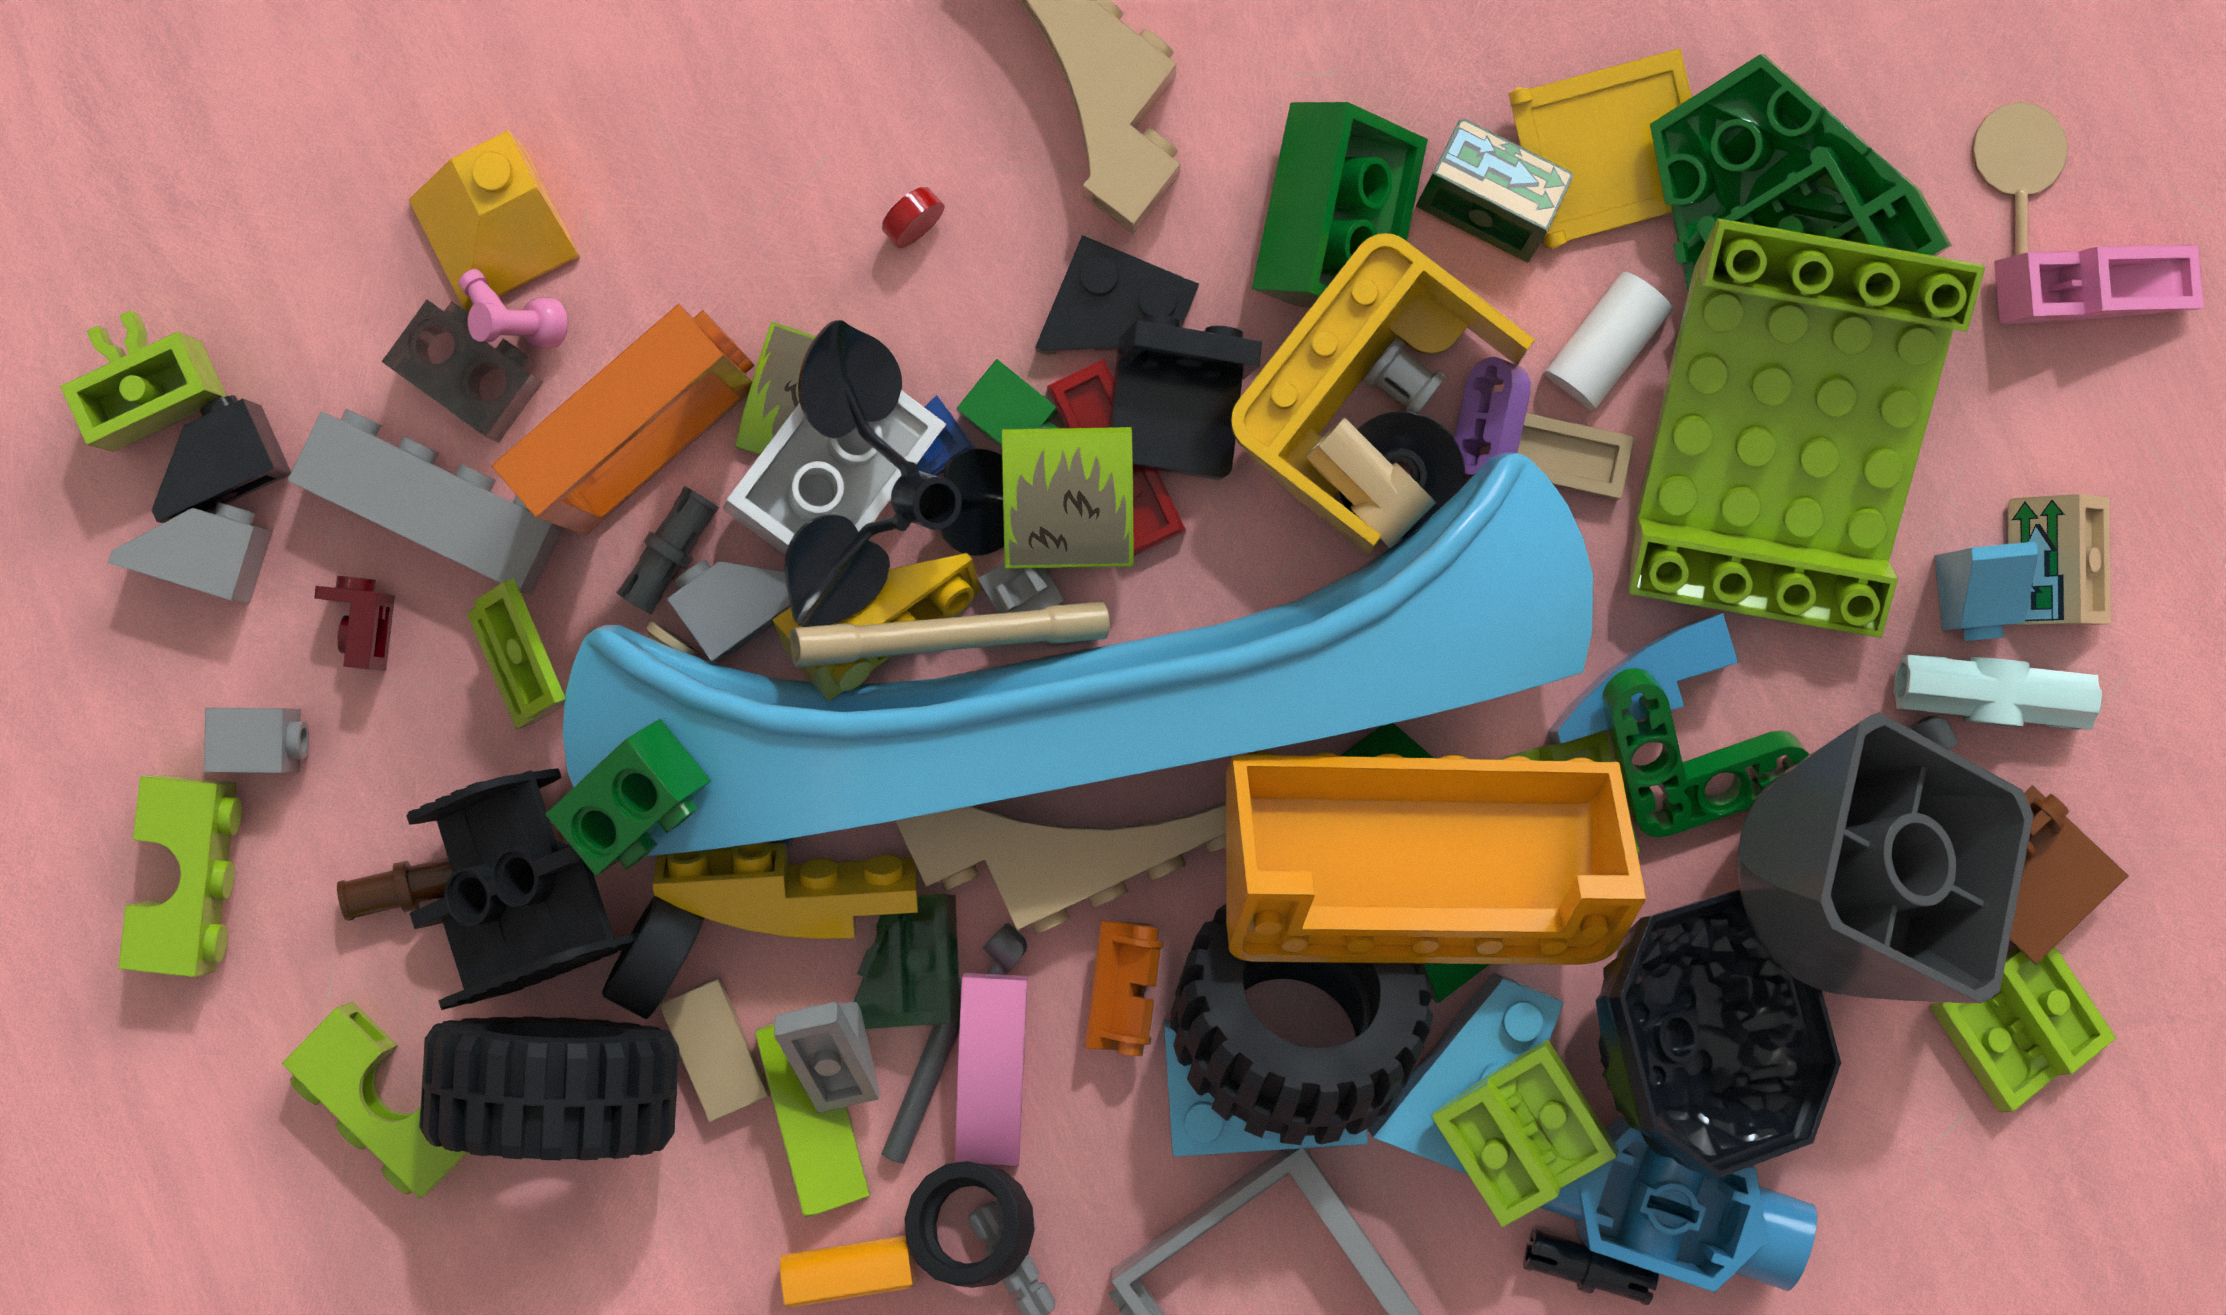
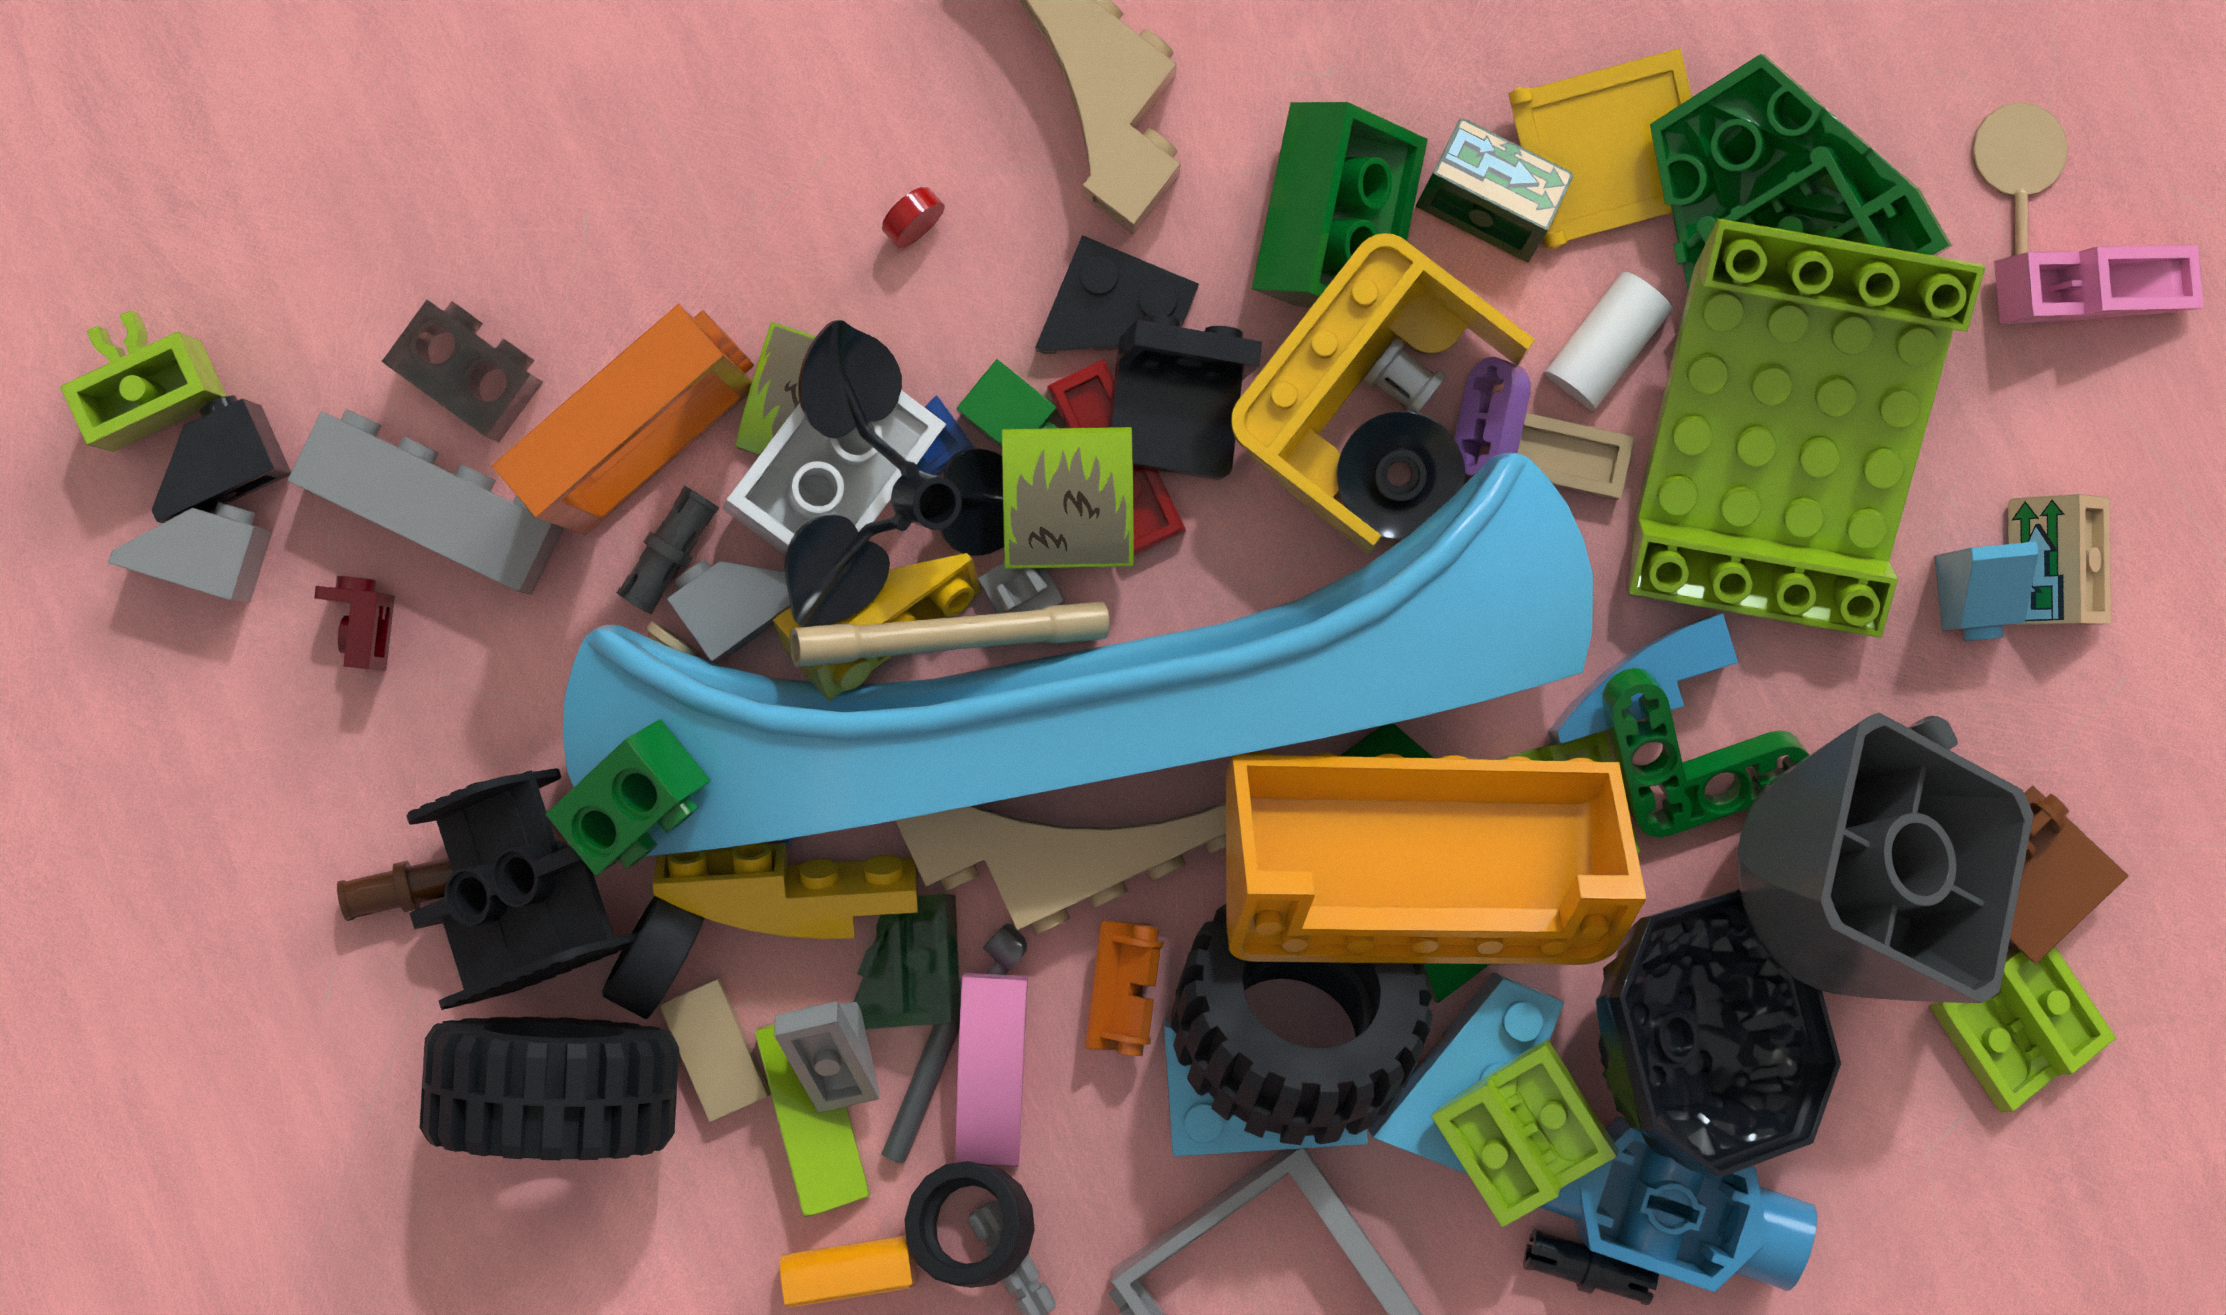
(196, 825): lime arch -> none
(254, 740): light grey brick -> none
(340, 1070): lime arch -> none
(492, 217): yellow slope -> none
(516, 654): lime slope -> none
(540, 322): bright pink piece -> none
(1379, 491): tan piece -> none
(1997, 692): light aqua piece -> none

